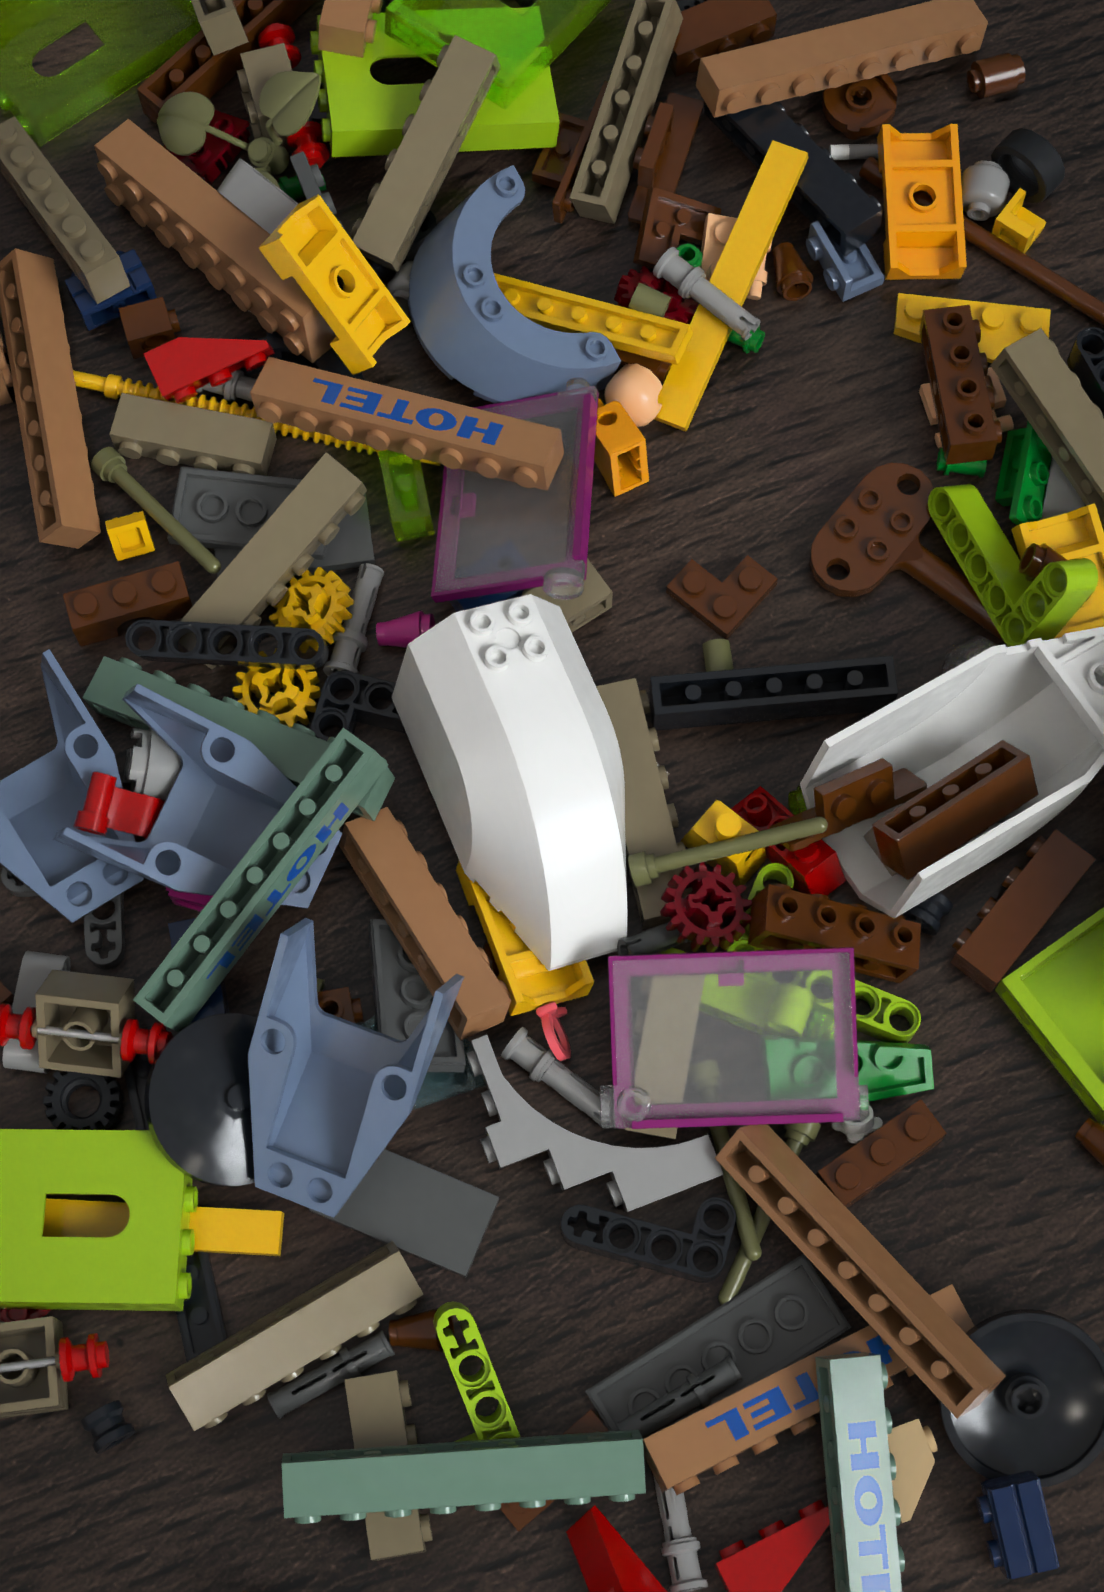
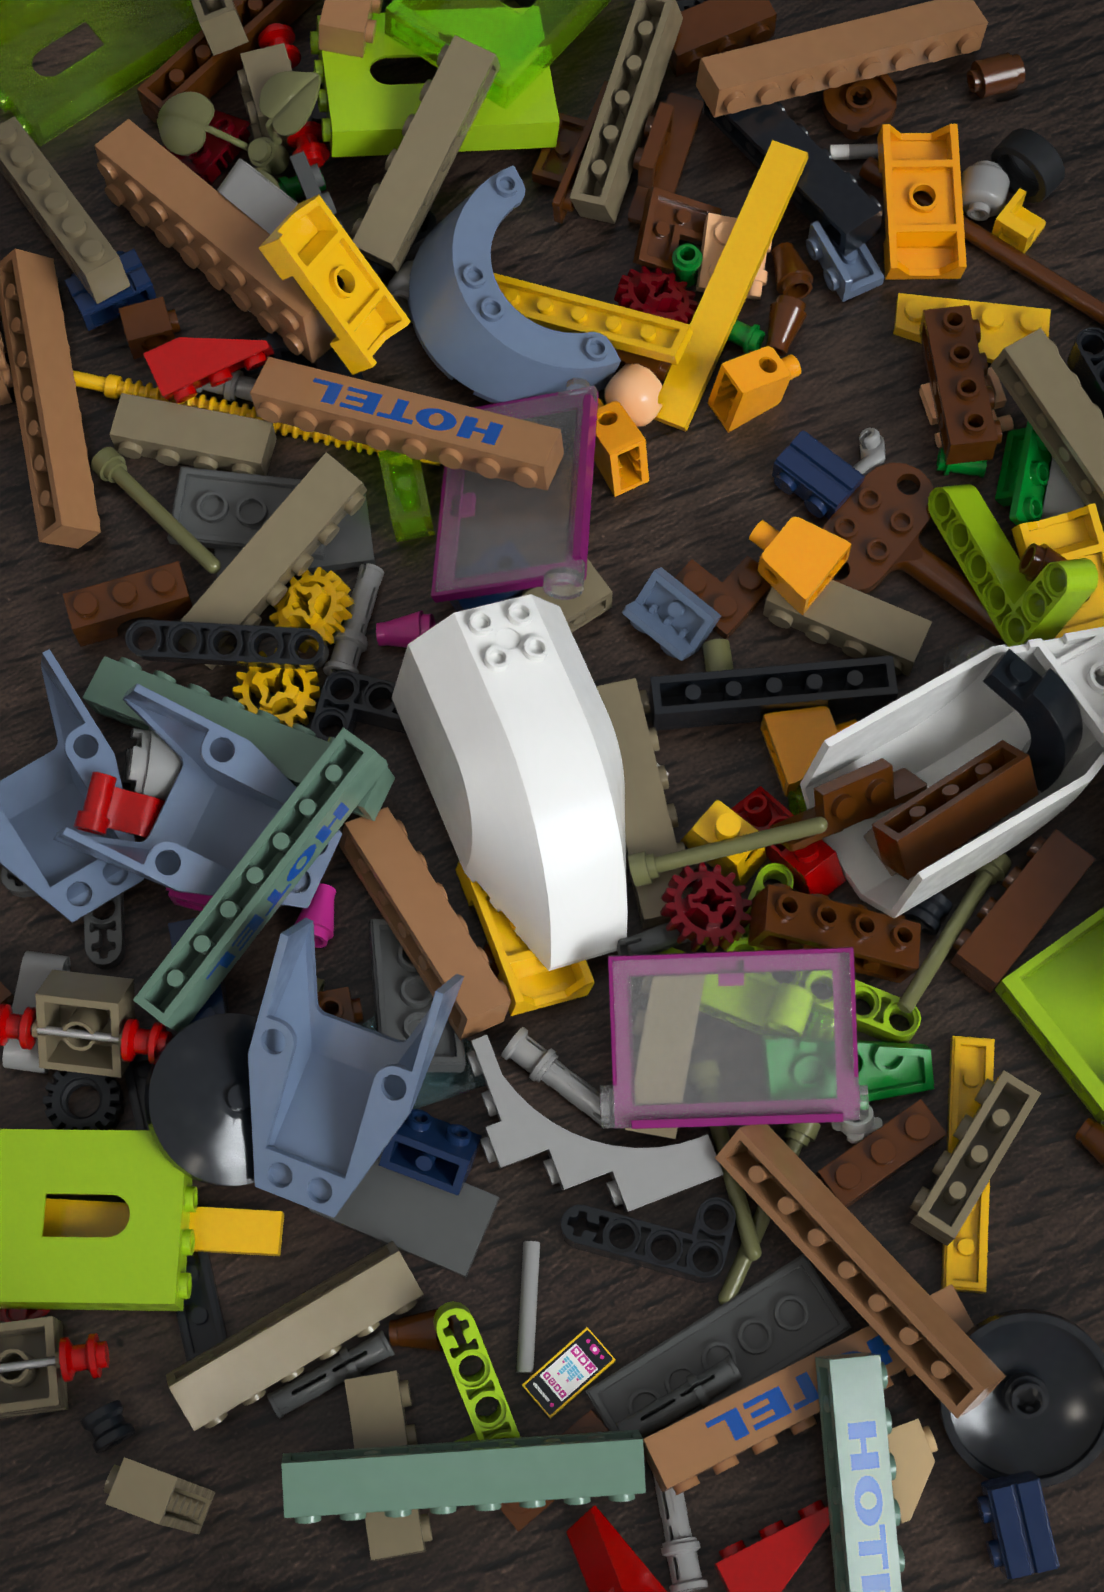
(130, 535): yellow tile -> none
(157, 1496): none -> dark tan brick
(322, 913): none -> dark pink cone
(432, 1151): none -> dark blue brick
(528, 1307): none -> light grey bar
(550, 1020): coral piece -> none
(568, 1373): none -> tile
(639, 1092): clear hose -> none
(649, 300): olive hinge -> none
(671, 615): none -> sand blue bracket
(692, 283): light grey pin -> none
(751, 385): none -> light orange torso
(784, 322): none -> reddish brown cone
(795, 739): none -> light orange torso
(799, 559): none -> light orange torso
(815, 475): none -> dark blue brick
(856, 624): none -> dark tan brick
(871, 451): none -> light grey arm
(966, 1256): none -> yellow tile
(975, 1158): none -> dark tan brick
(985, 876): none -> olive piece
(1047, 710): none -> black arch

